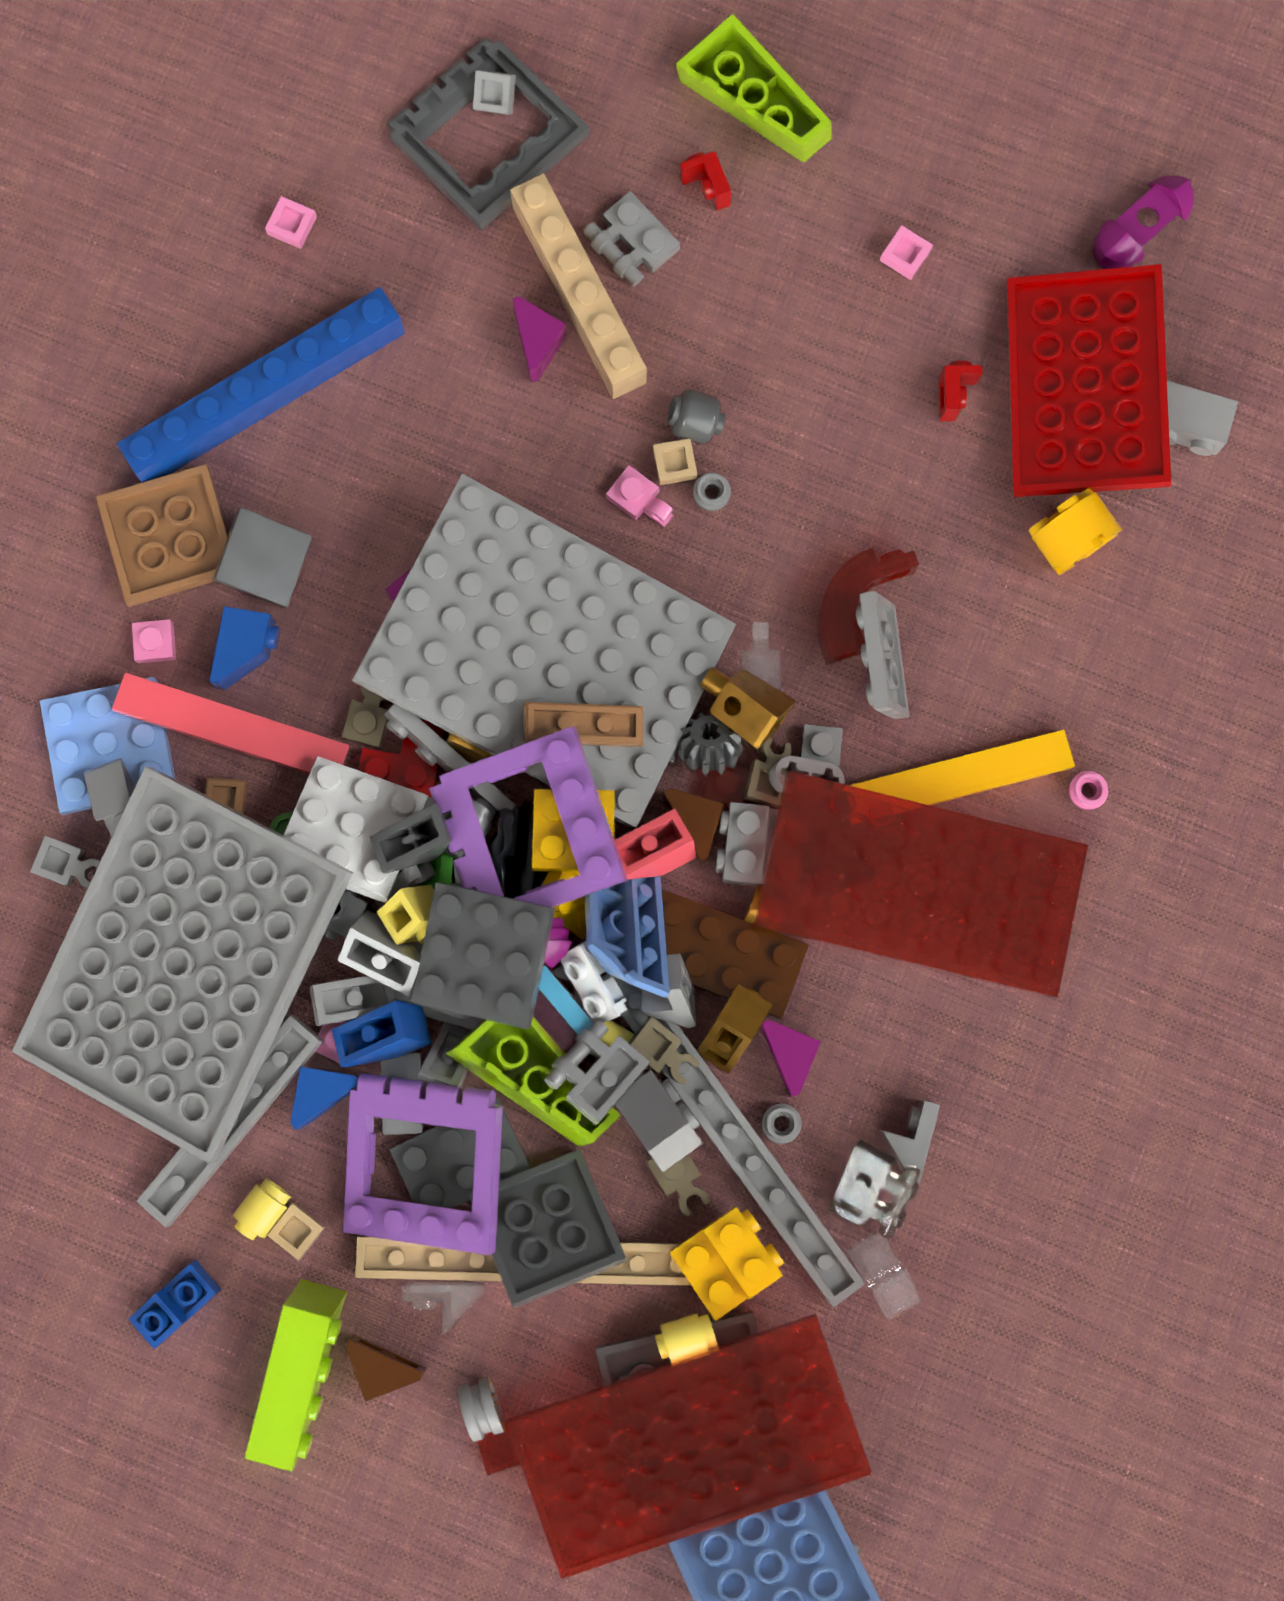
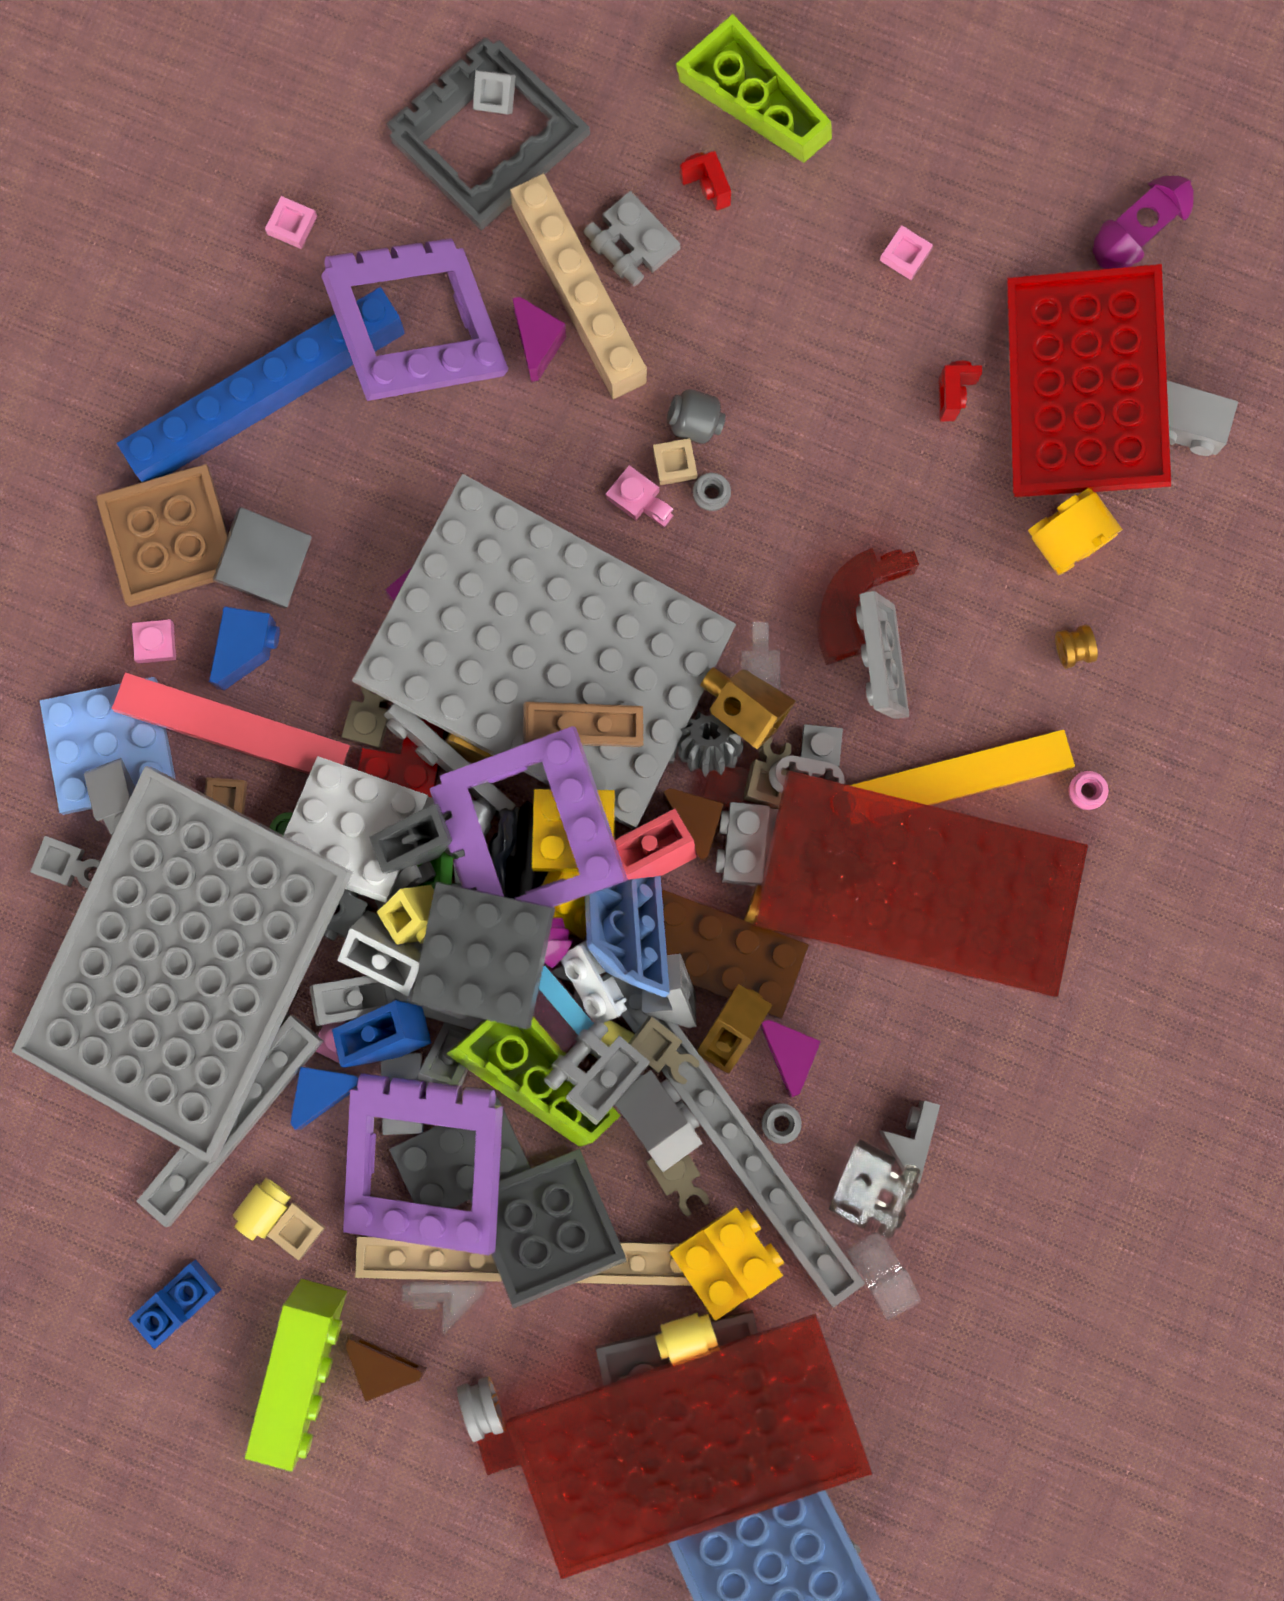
(423, 367): none -> medium lavender hinge
(1076, 646): none -> pearl gold wheel

